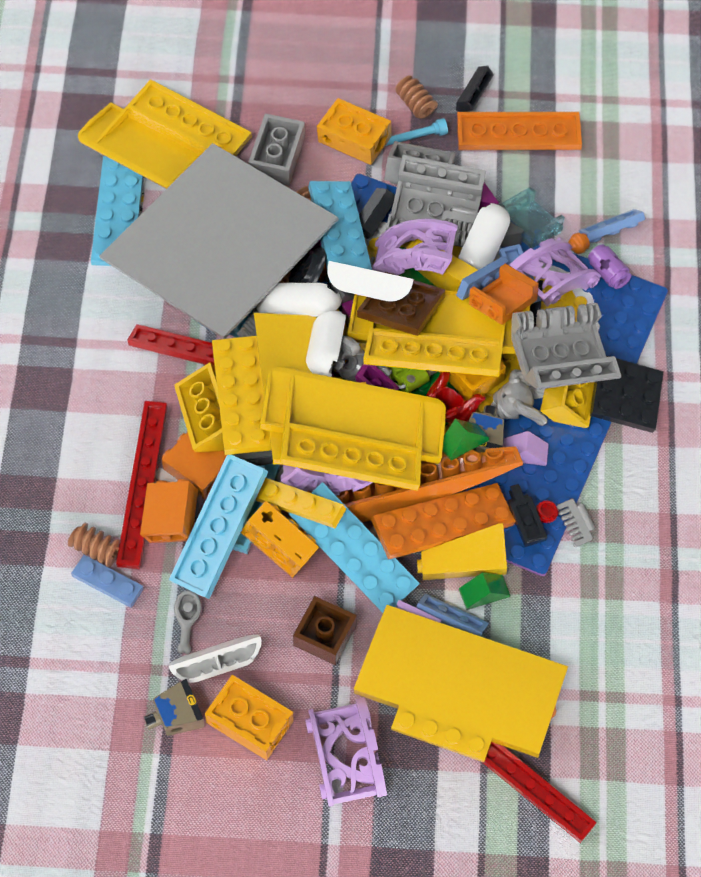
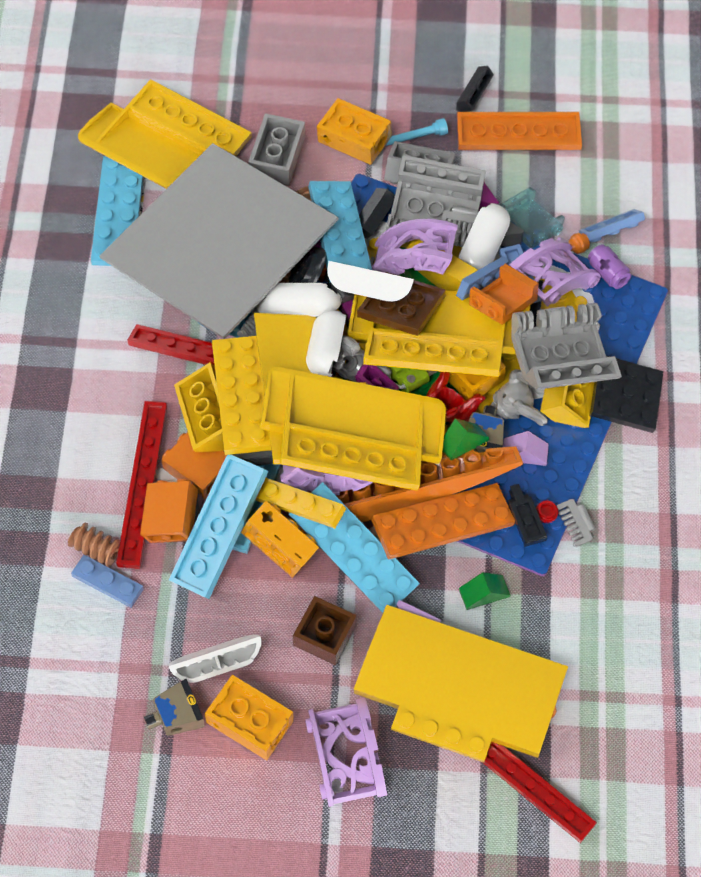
(187, 610): light grey piece -> none
(416, 97): nougat piece -> none
(452, 616): medium blue plate -> none
(466, 556): yellow slope -> none

